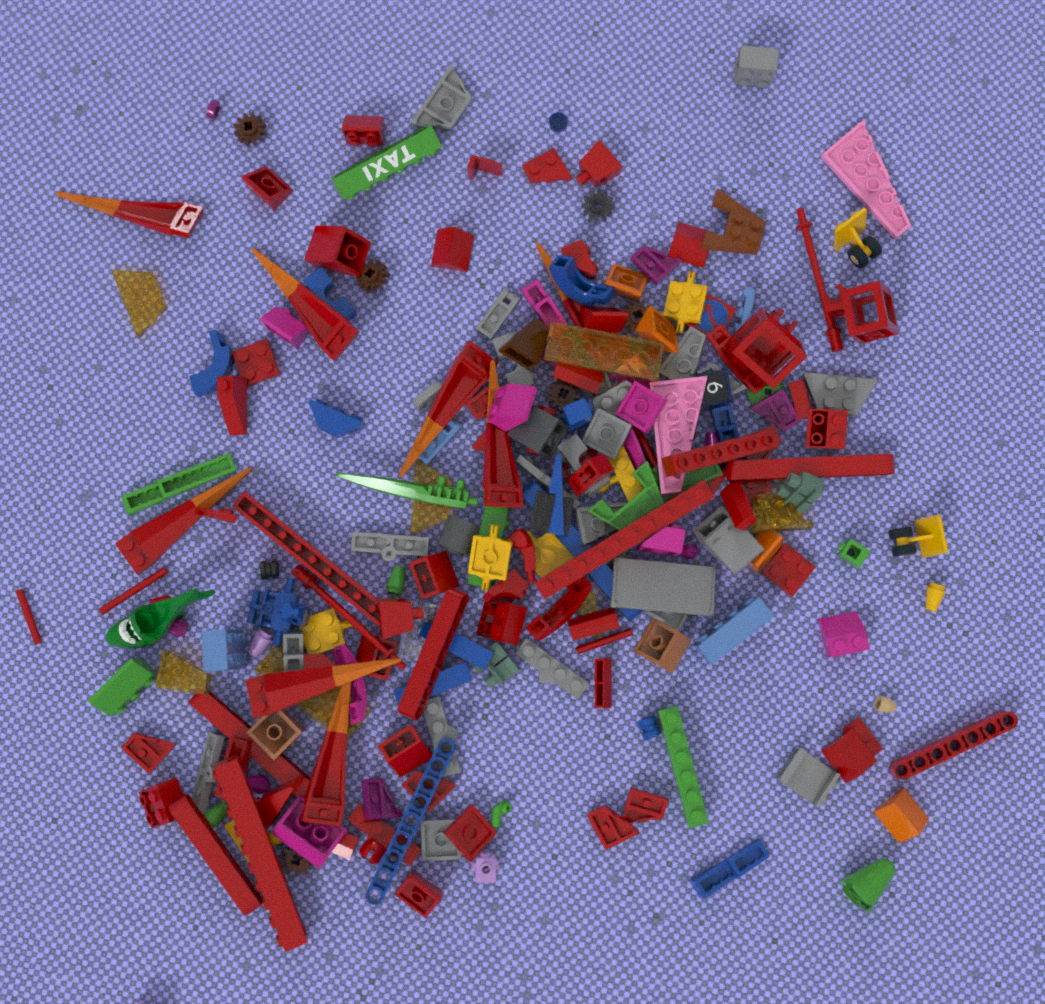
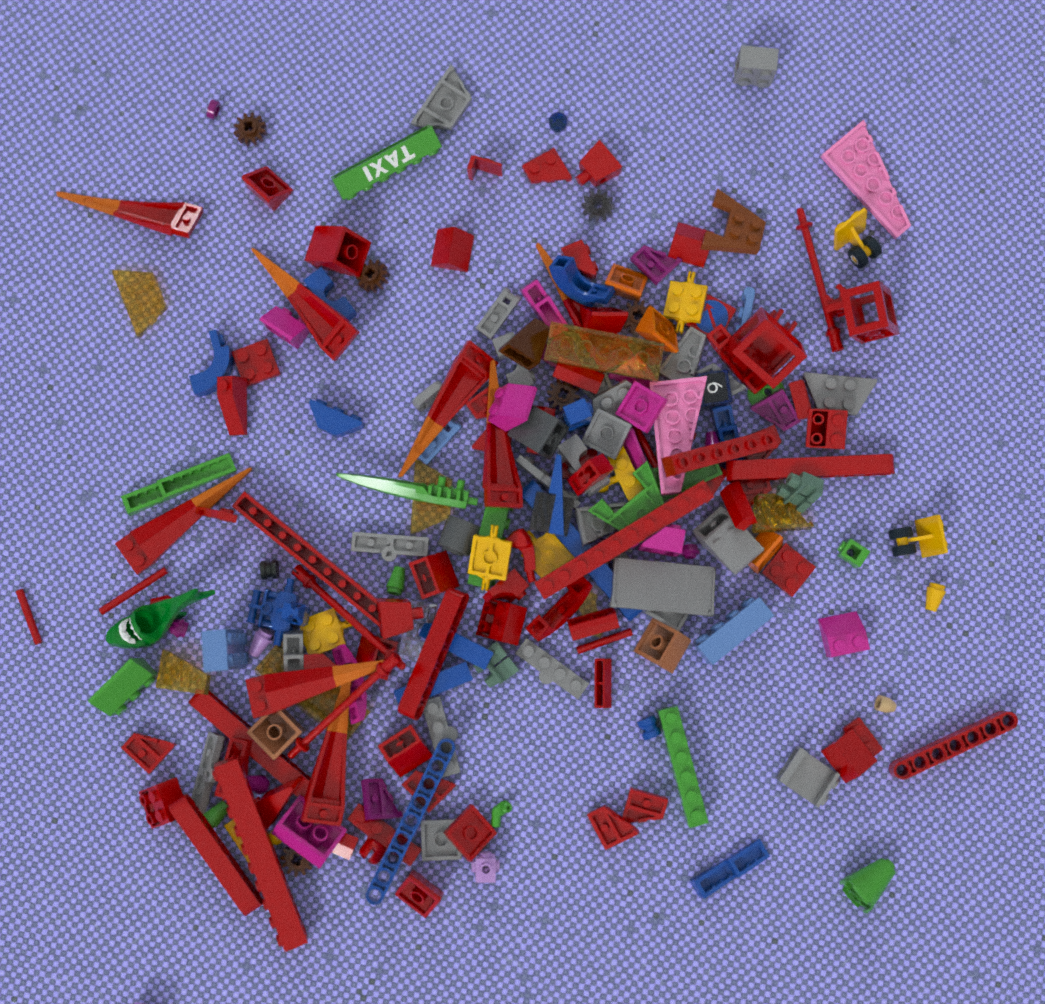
(364, 130): red slope -> none
(382, 669): none -> red bar
(902, 816): orange slope -> none

